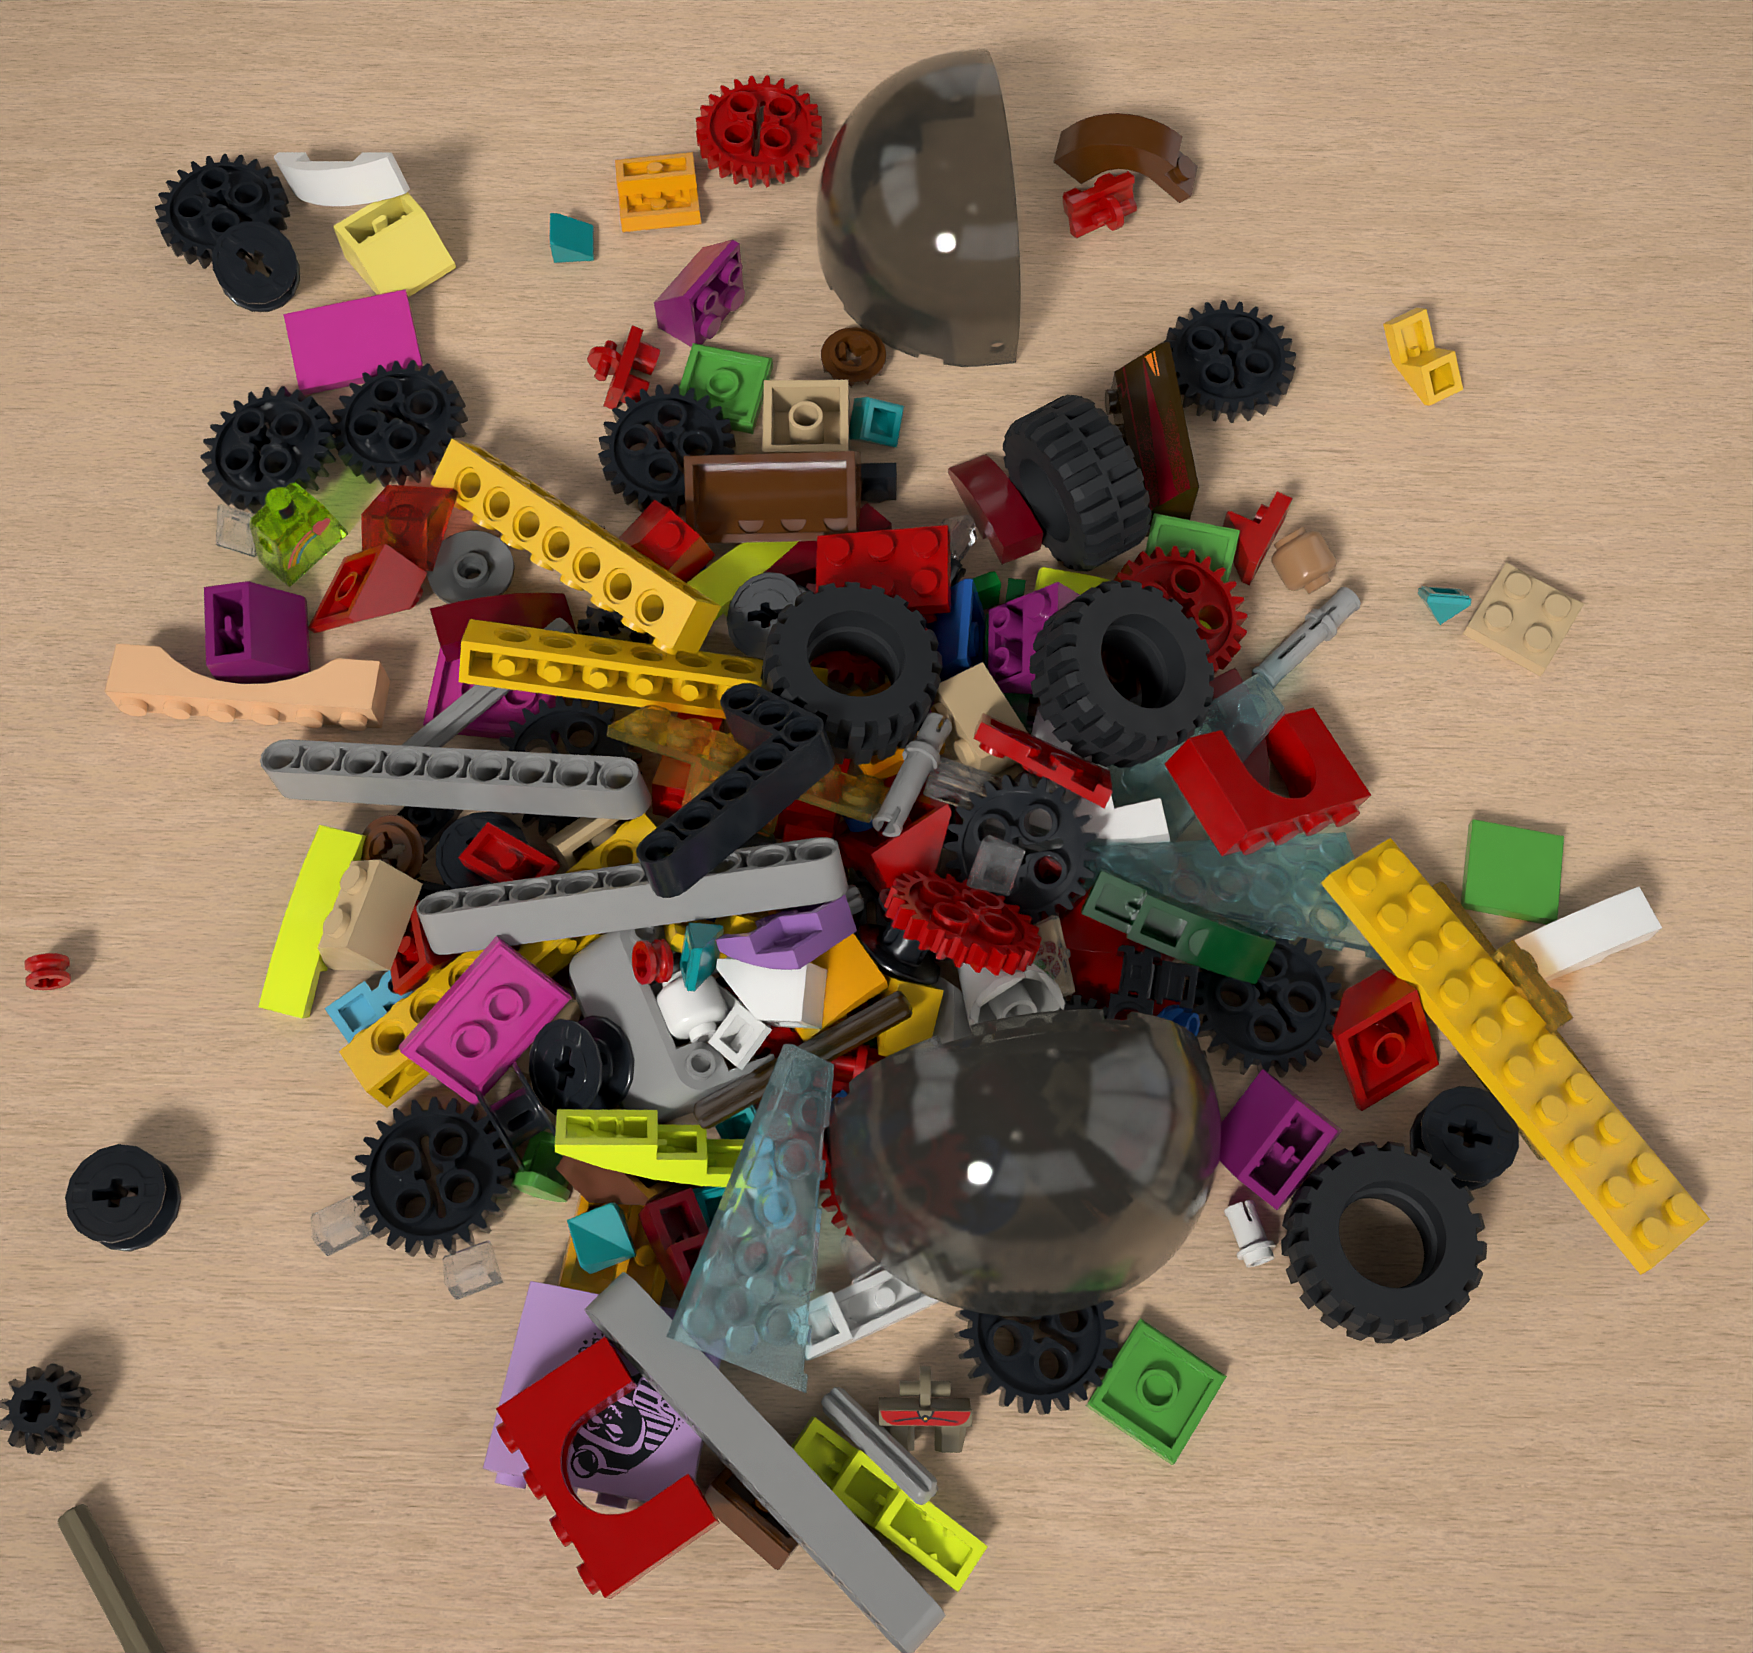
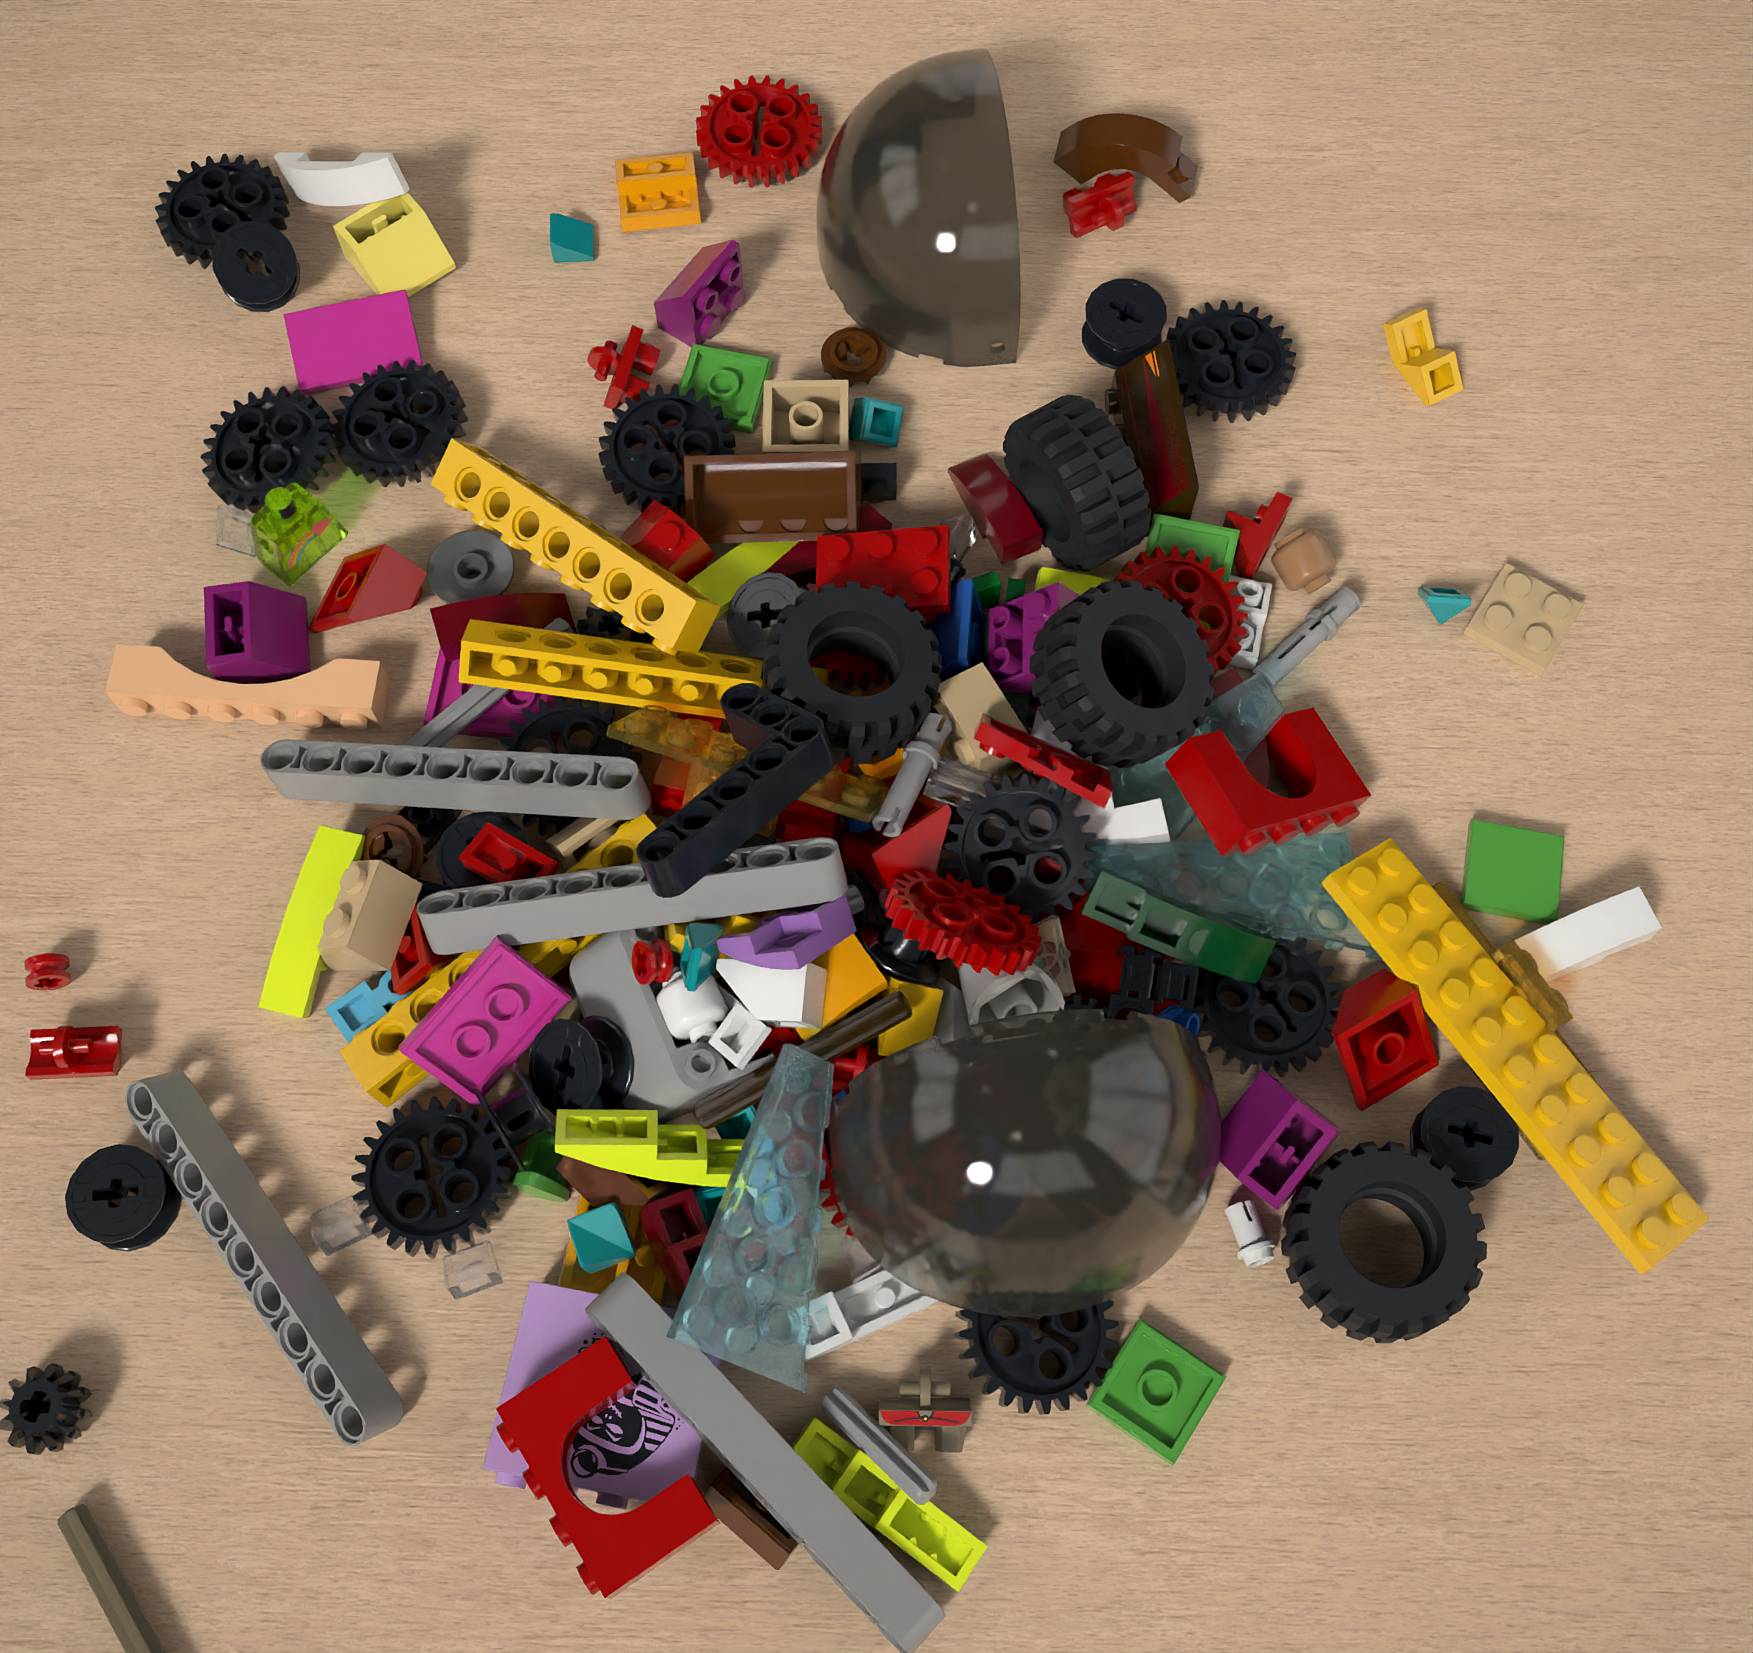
(74, 1052): none -> red hips
(265, 1258): none -> light grey beam
(409, 521): clear red slope -> none
(995, 866): clear slope -> none
(1122, 322): none -> black piece
(1256, 606): none -> white slope

